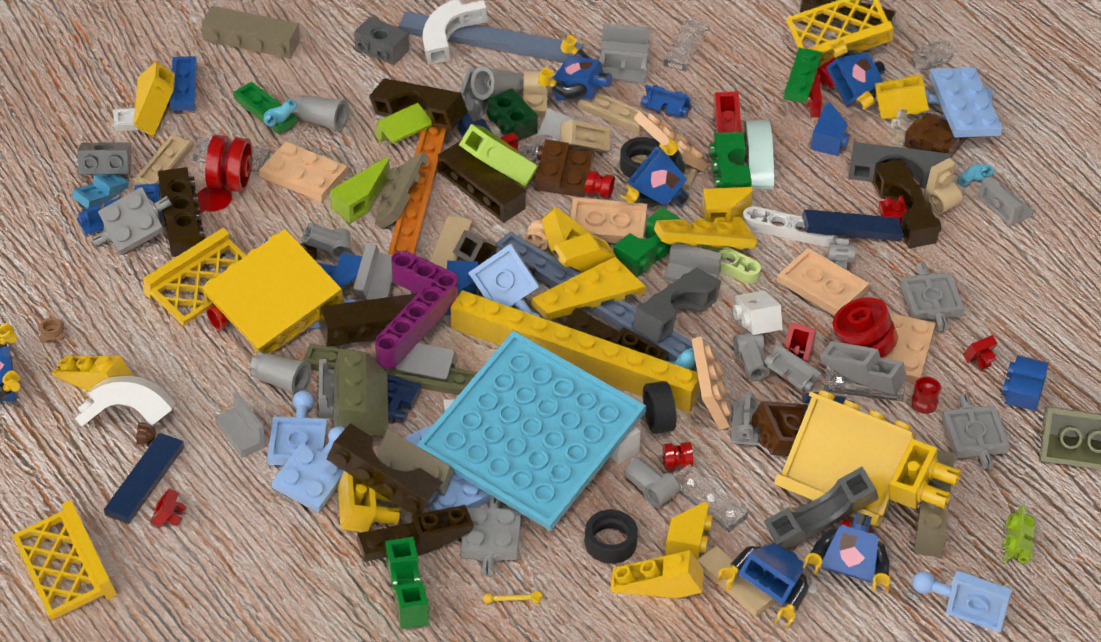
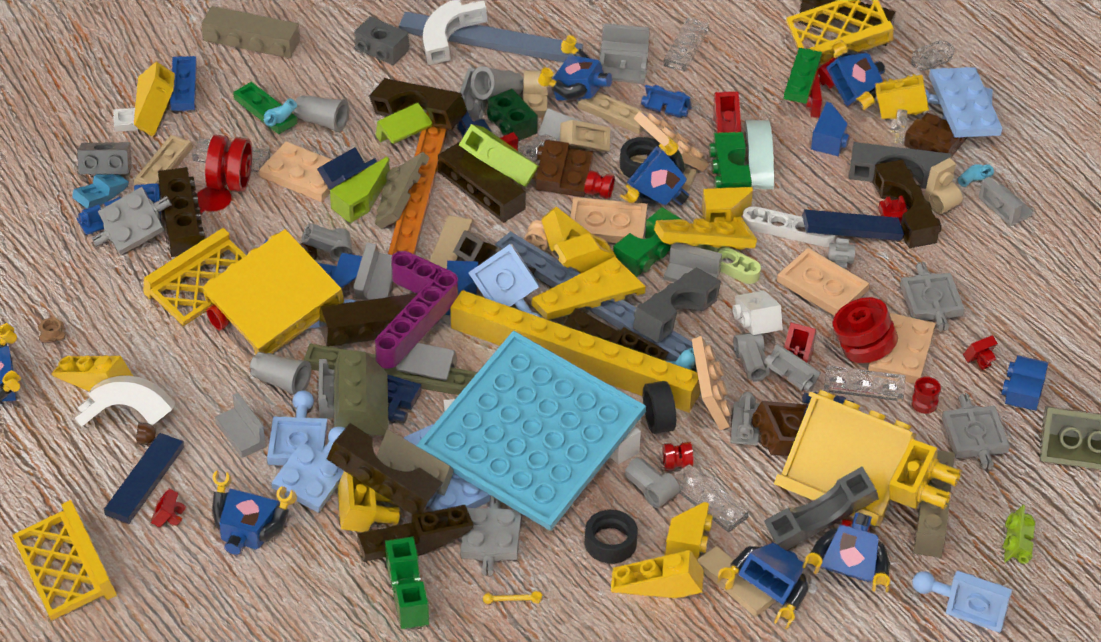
(246, 517): none -> torso
(343, 168): none -> dark blue panel
(865, 366): light grey slope -> none

